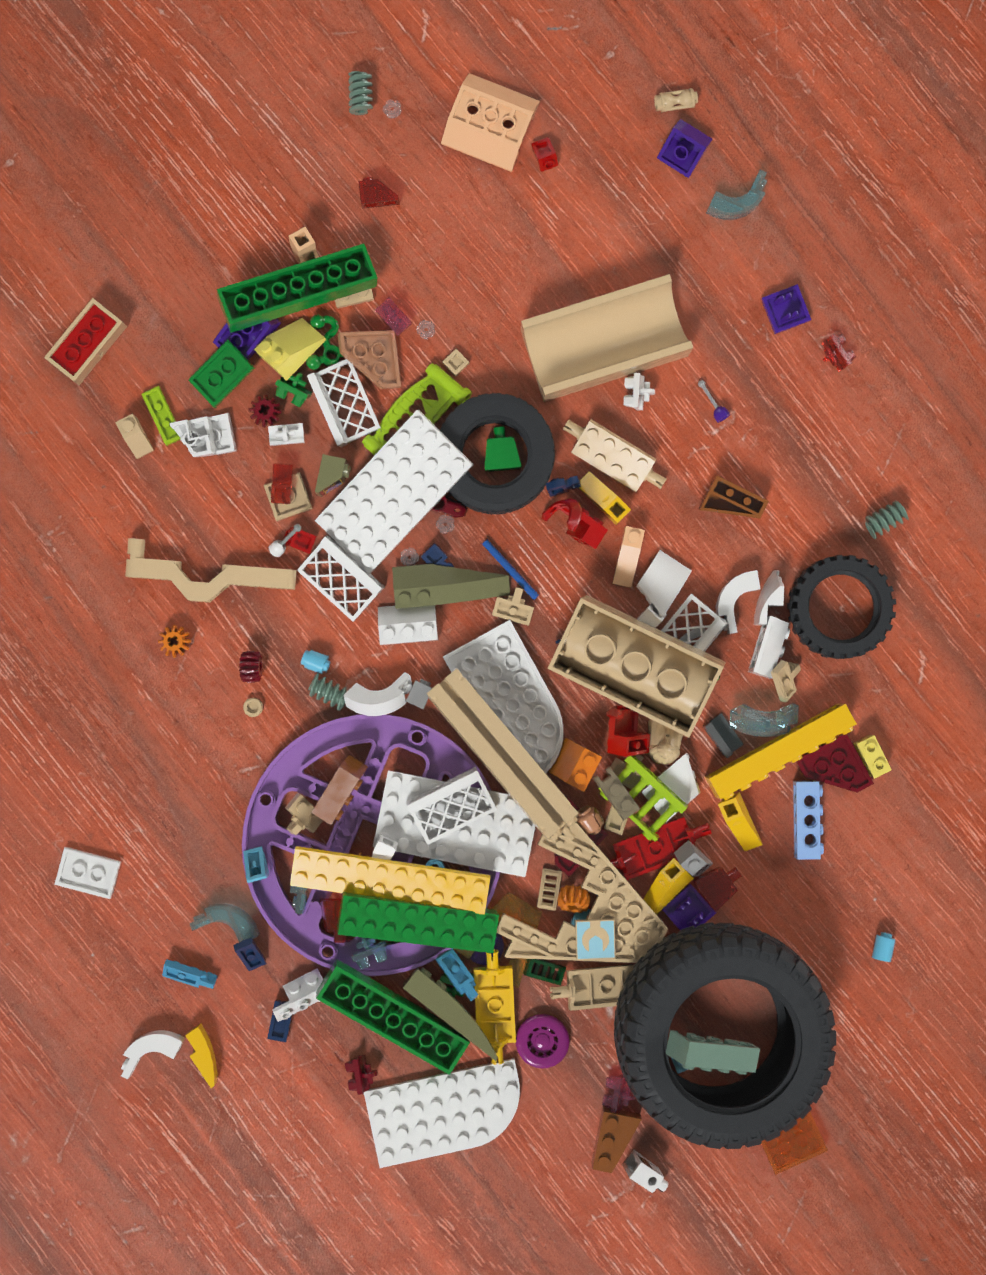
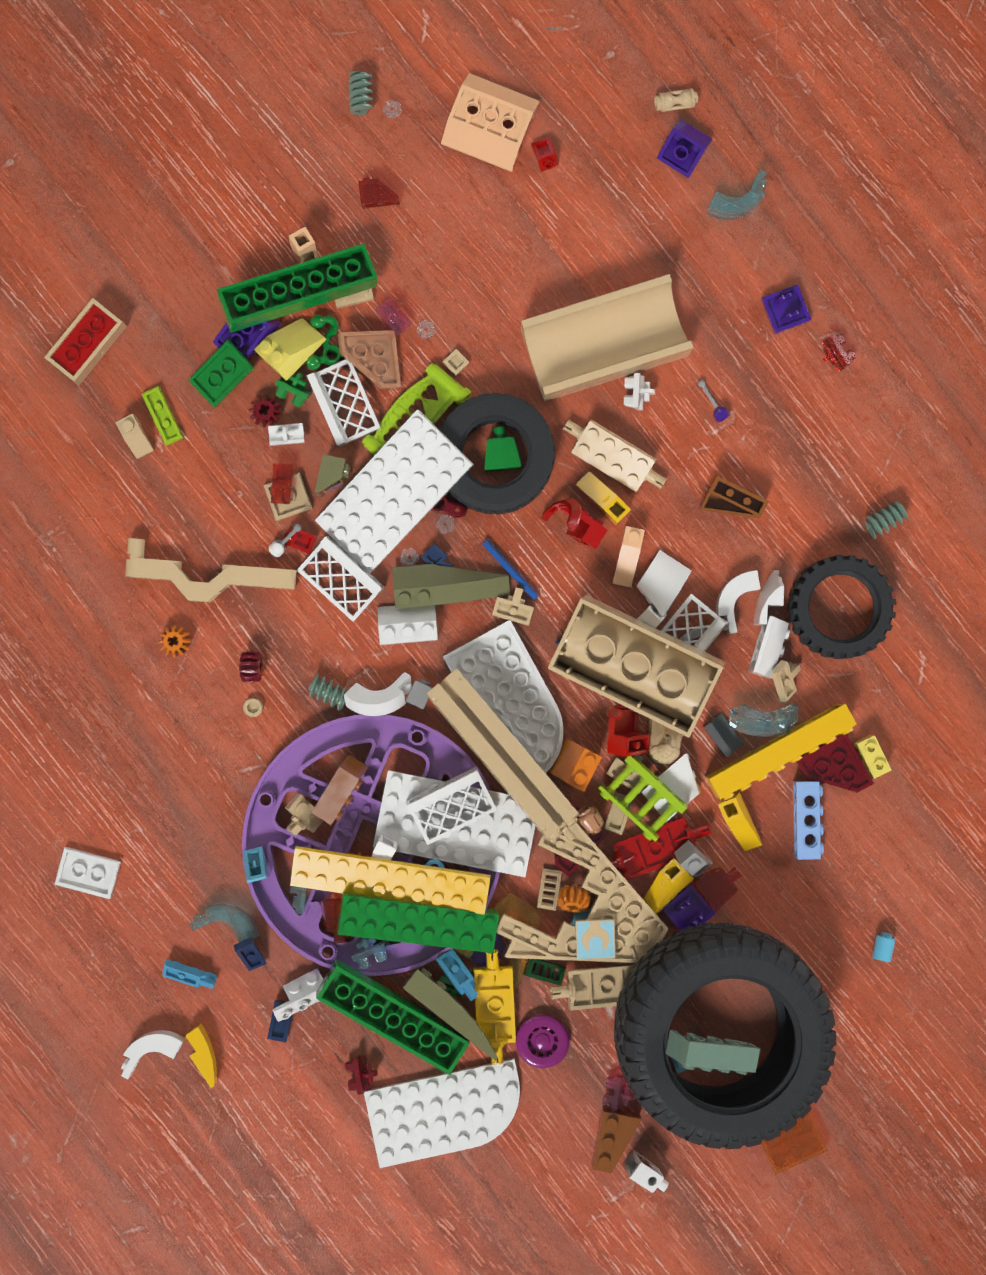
(207, 435): white slope -> none
(315, 661): medium azure brick -> none
(558, 486): dark blue plate -> none
(617, 794): dark tan hinge -> none

